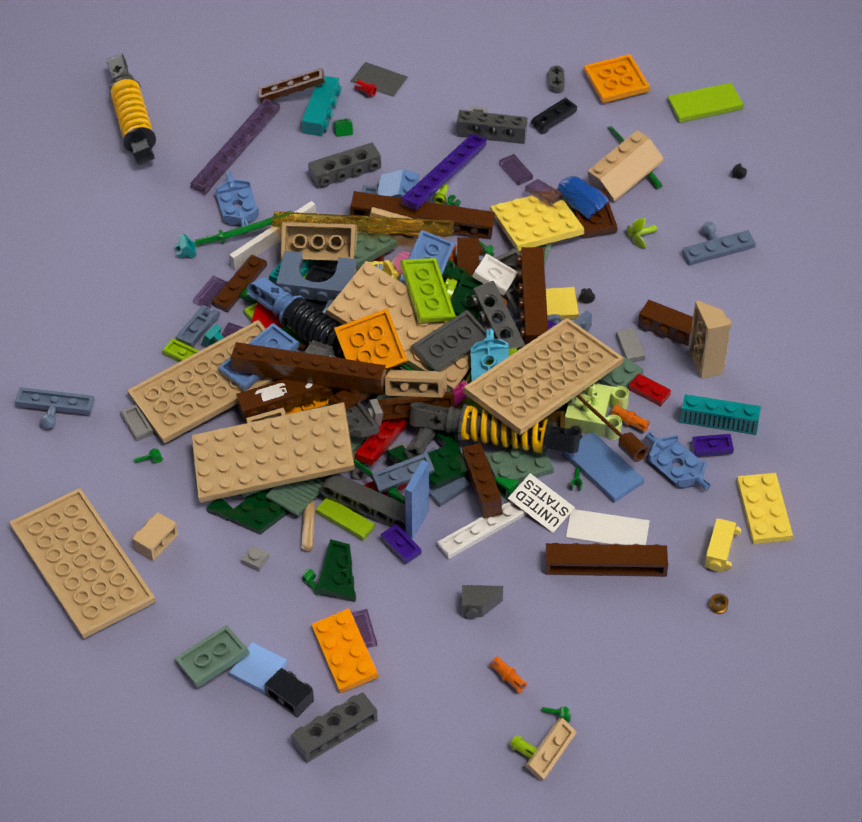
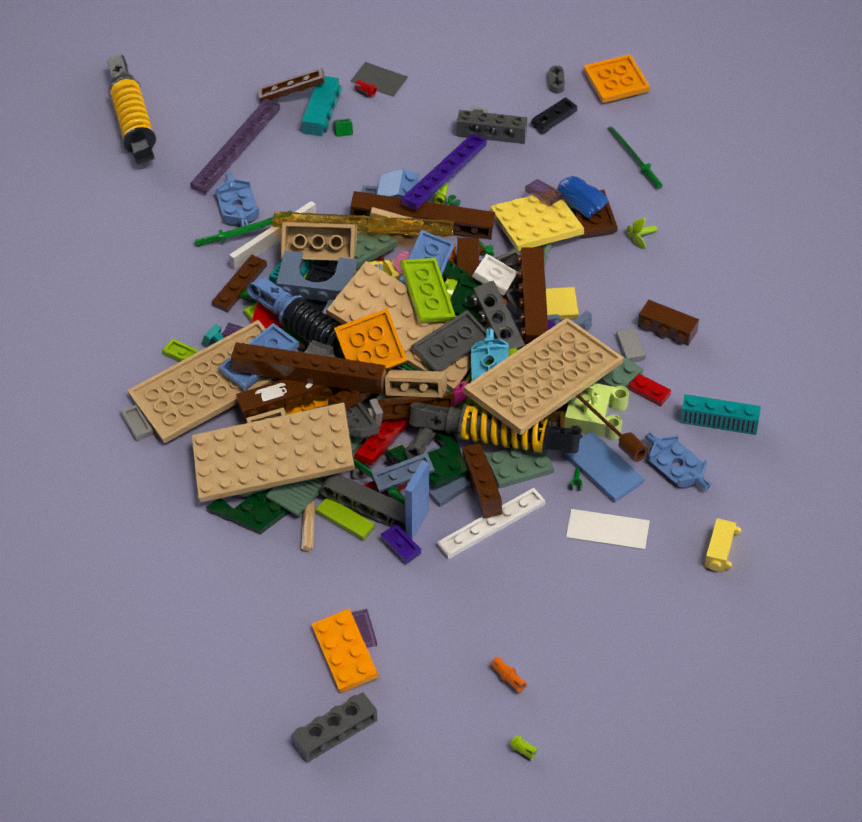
(53, 402): sand blue plate -> none
(82, 563): tan plate -> none
(154, 454): green hand -> none
(155, 536): tan brick -> none
(185, 247): teal tile -> none
(197, 326): sand blue plate -> none
(209, 291): clear purple tile -> none
(212, 656): sand green plate -> none
(255, 558): light grey plate -> none
(257, 667): light blue tile -> none
(289, 692): black brick -> none
(308, 577): green hand -> none
(336, 574): dark green wing -> none
(344, 165): dark grey brick -> none
(480, 599): dark grey slope -> none
(506, 486): green slope -> none
(516, 169): clear purple tile -> none
(541, 503): white sticker -> none
(550, 749): tan plate -> none
(563, 712): green hand -> none
(586, 296): black piece -> none
(606, 559): reddish brown brick -> none
(625, 165): tan slope -> none
(630, 418): orange pin -> none
(705, 102): lime tile -> none
(709, 339): tan slope -> none
(712, 445): dark purple plate -> none
(715, 599): pearl gold bush -> none
(717, 246): sand blue plate -> none
(739, 171): black piece -> none
(764, 508): light yellow plate -> none

